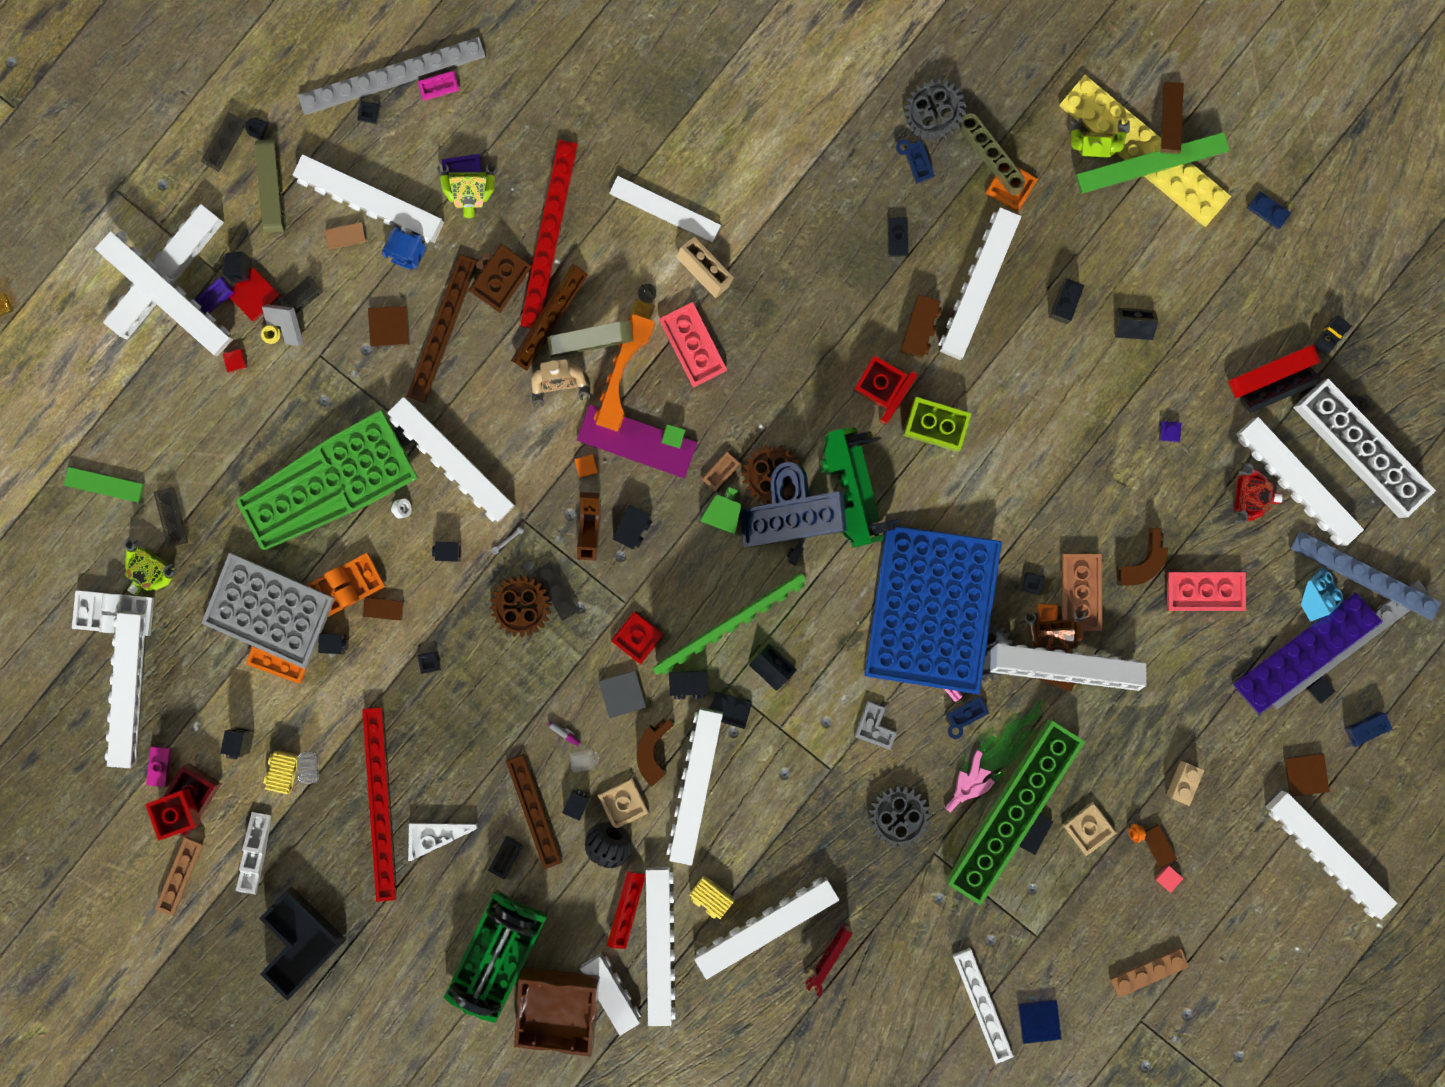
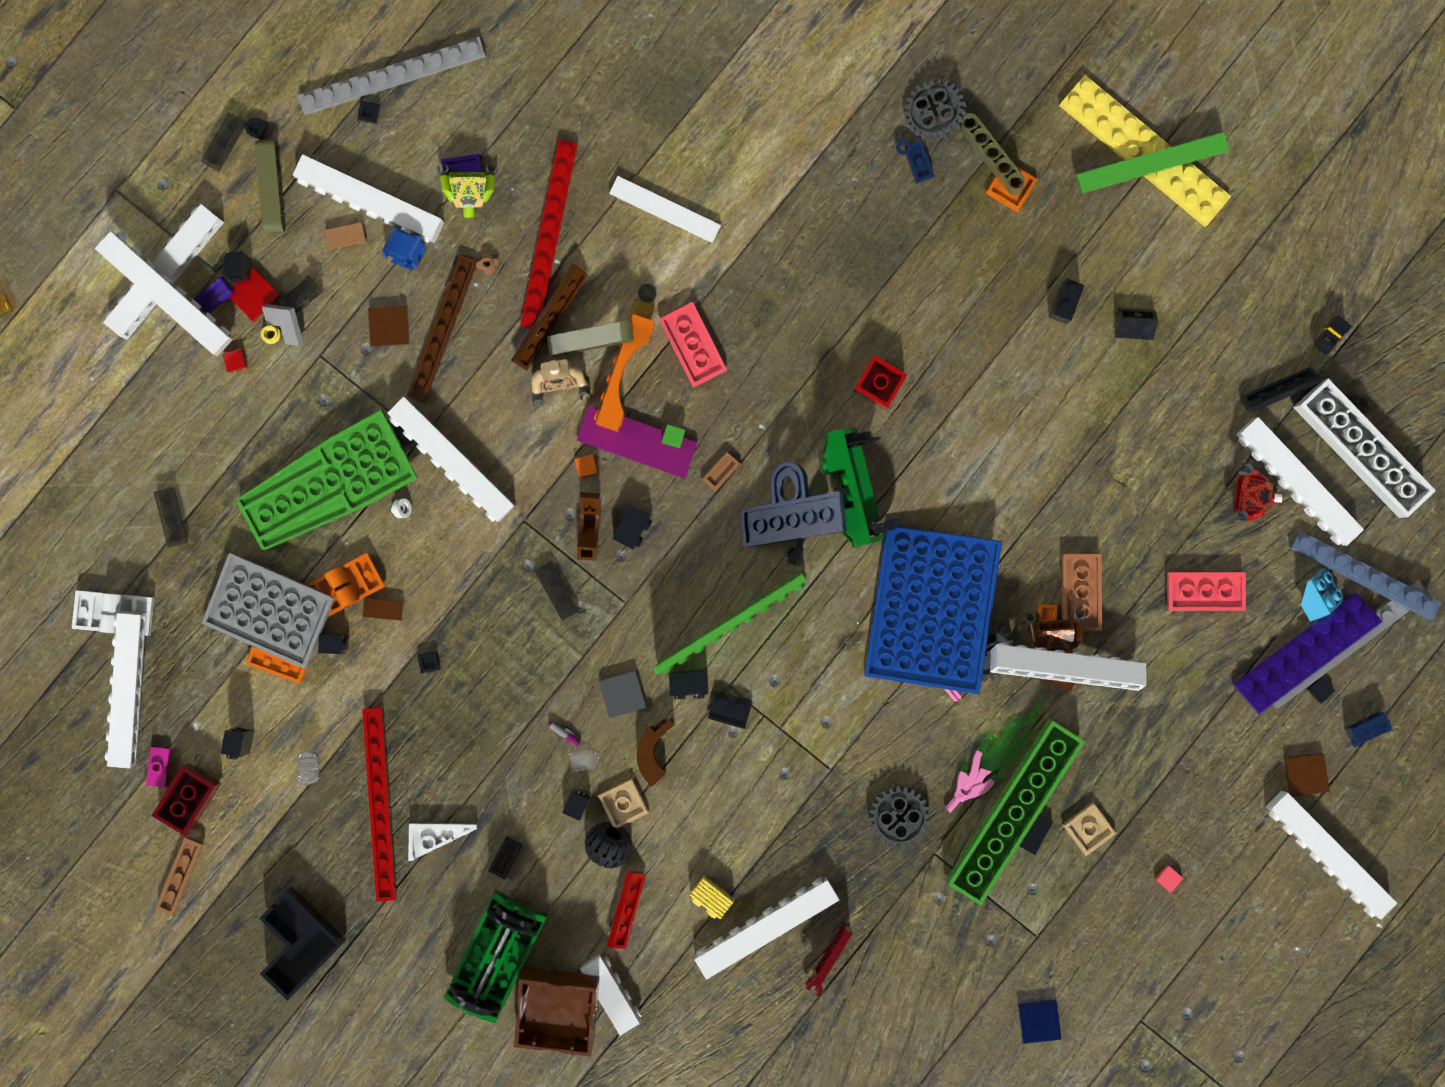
(104, 484): bright green tile -> none
(146, 569): torso -> none
(173, 814): red brick -> none
(254, 853): white slope -> none
(282, 771): light yellow brick -> none
(438, 85): dark pink plate -> none
(447, 551): black brick -> none
(495, 550): light grey hinge -> none
(500, 278): reddish brown tile -> none
(522, 622): reddish brown gear -> none
(534, 811): reddish brown tile -> none
(637, 637): red tile -> none
(659, 946): white brick -> none
(695, 787): white brick -> none
(704, 267): tan brick -> none
(723, 512): bright green torso -> none
(755, 478): reddish brown gear -> none
(773, 667): black panel -> none
(870, 729): light grey tile -> none
(898, 236): black plate -> none
(898, 397): red tile -> none
(921, 327): reddish brown brick -> none
(937, 424): lime brick -> none
(966, 715): dark blue hinge -> none
(980, 283): white brick -> none
(983, 1005): white tile -> none
(1033, 583): black tile -> none
(1098, 143): lime torso -> none
(1137, 833): orange plate -> none
(1149, 566): reddish brown arch -> none
(1149, 972): medium nougat plate -> none
(1159, 846): reddish brown tile -> none
(1170, 431): dark purple plate -> none
(1172, 118): reddish brown tile -> none
(1185, 783): tan brick -> none
(1268, 210): dark blue plate -> none
(1274, 371): red beam -> none

